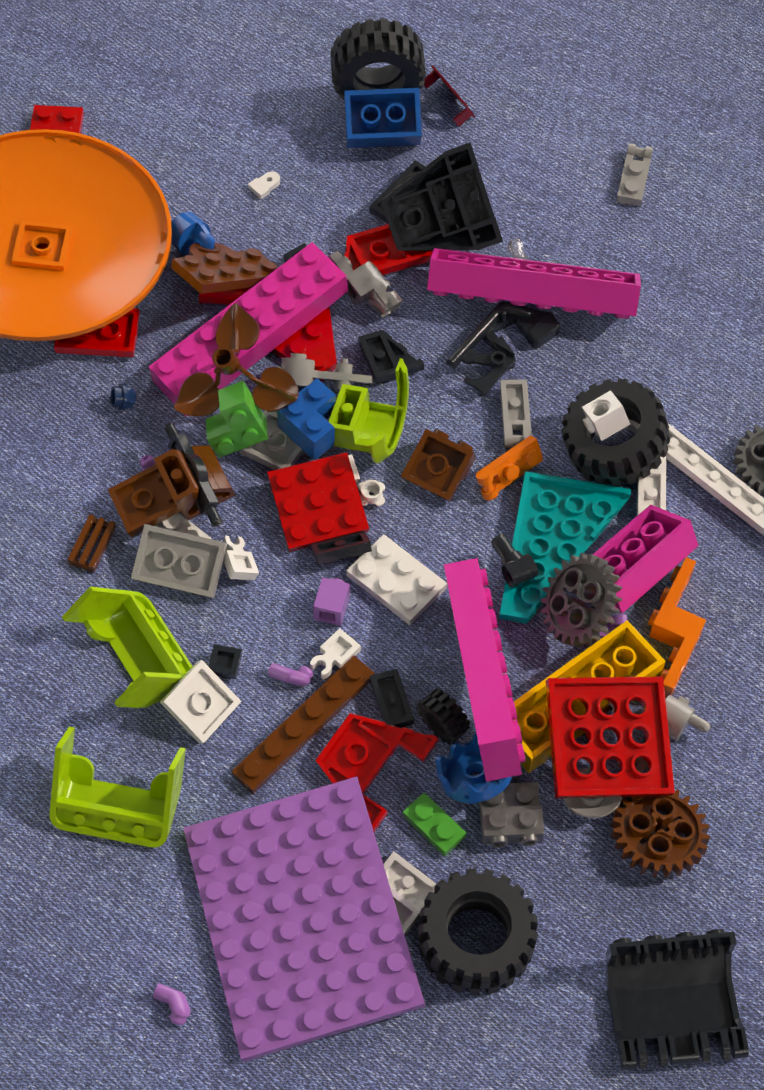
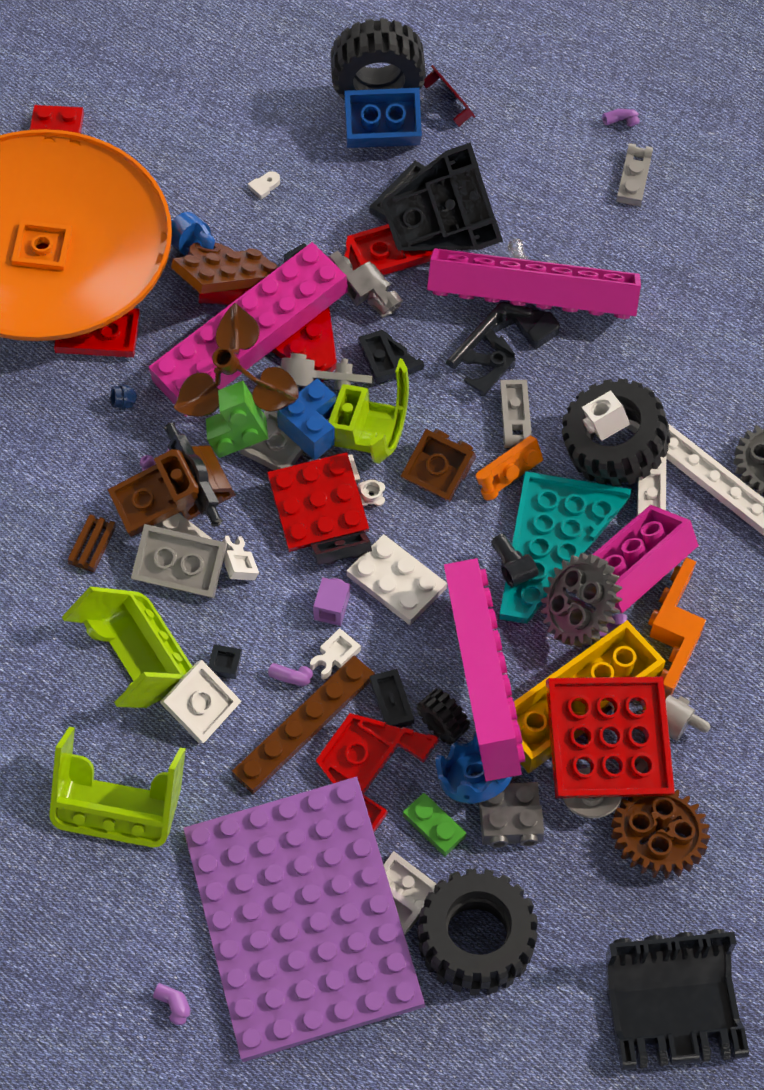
(621, 114): none -> medium lavender arm

